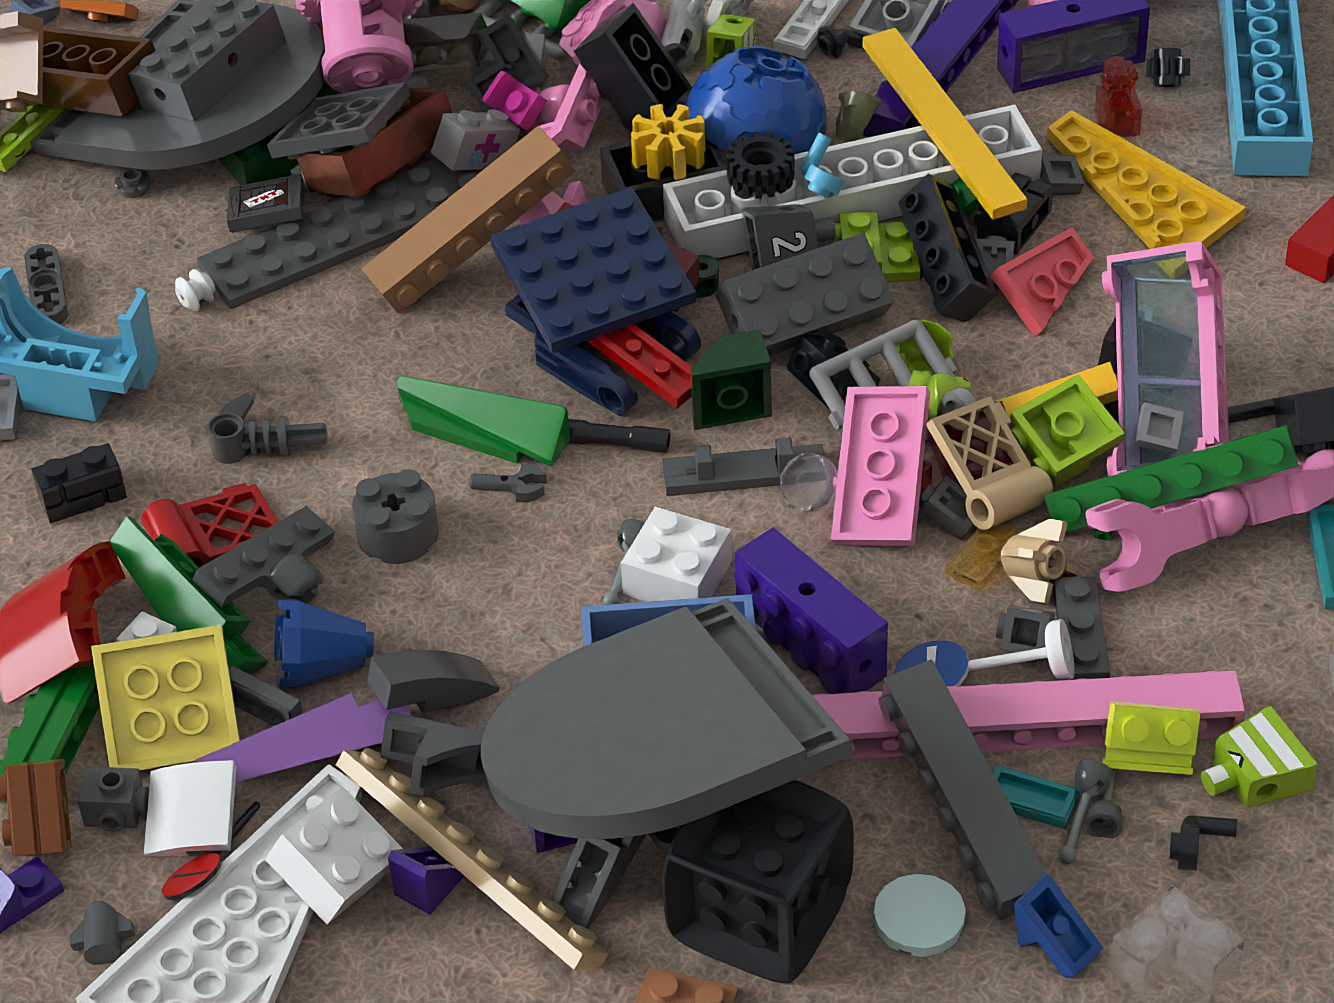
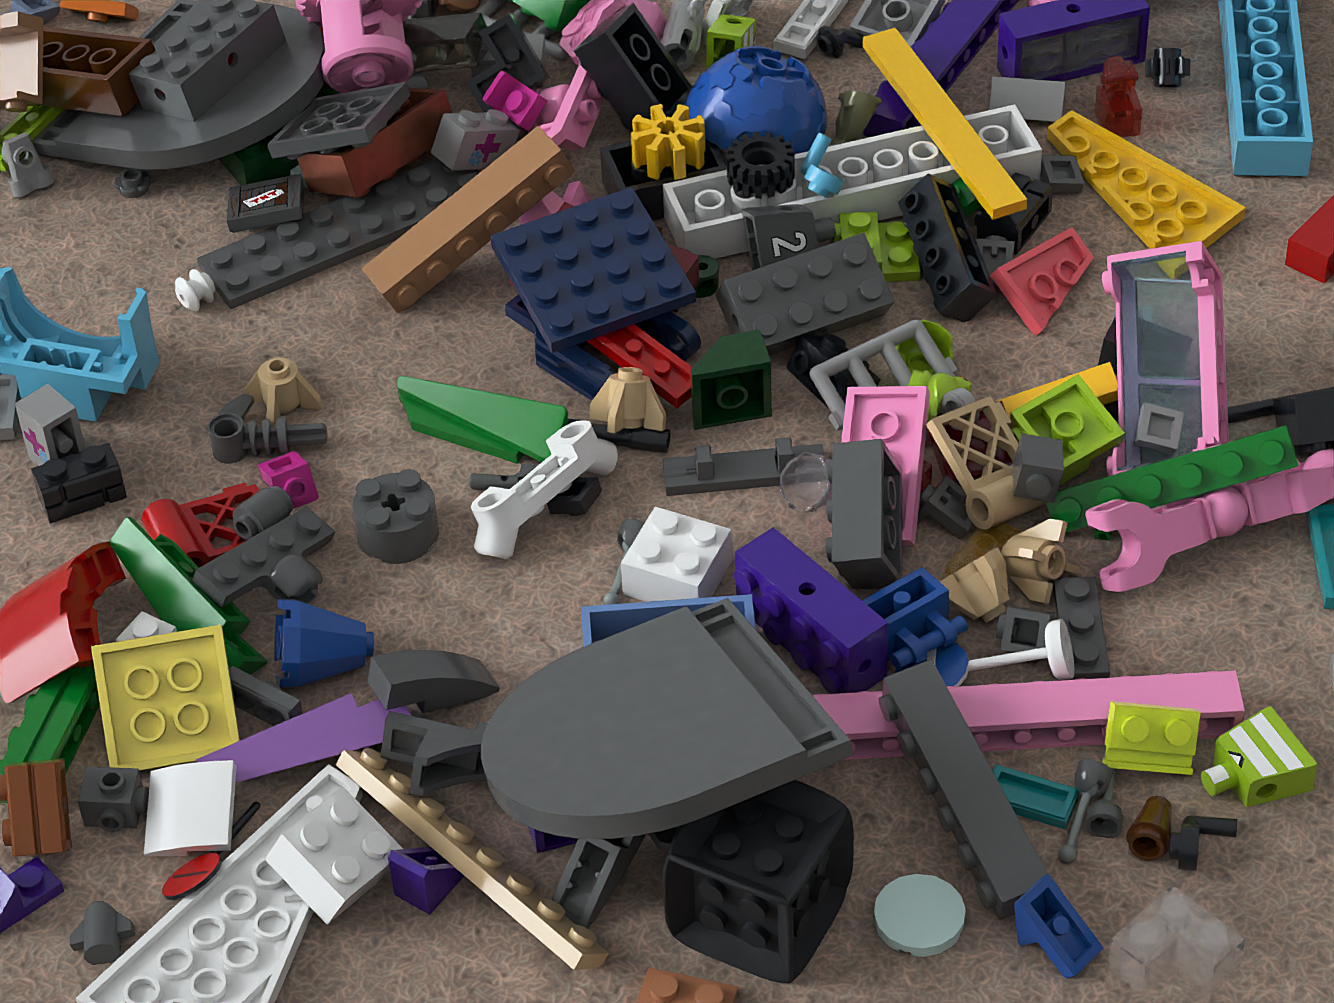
(28, 173): none -> light grey plate
(49, 425): none -> light grey brick
(51, 274): dark grey beam -> none
(261, 511): none -> dark grey brick
(281, 388): none -> tan brick
(292, 475): none -> dark pink bracket
(503, 510): none -> white plate
(577, 498): none -> black plate
(627, 401): none -> tan brick
(865, 514): none -> dark grey brick
(916, 617): none -> blue brick
(980, 587): none -> tan brick
(1033, 98): none -> light grey hinge
(1037, 468): none -> dark grey brick
(1151, 830): none -> reddish brown cone

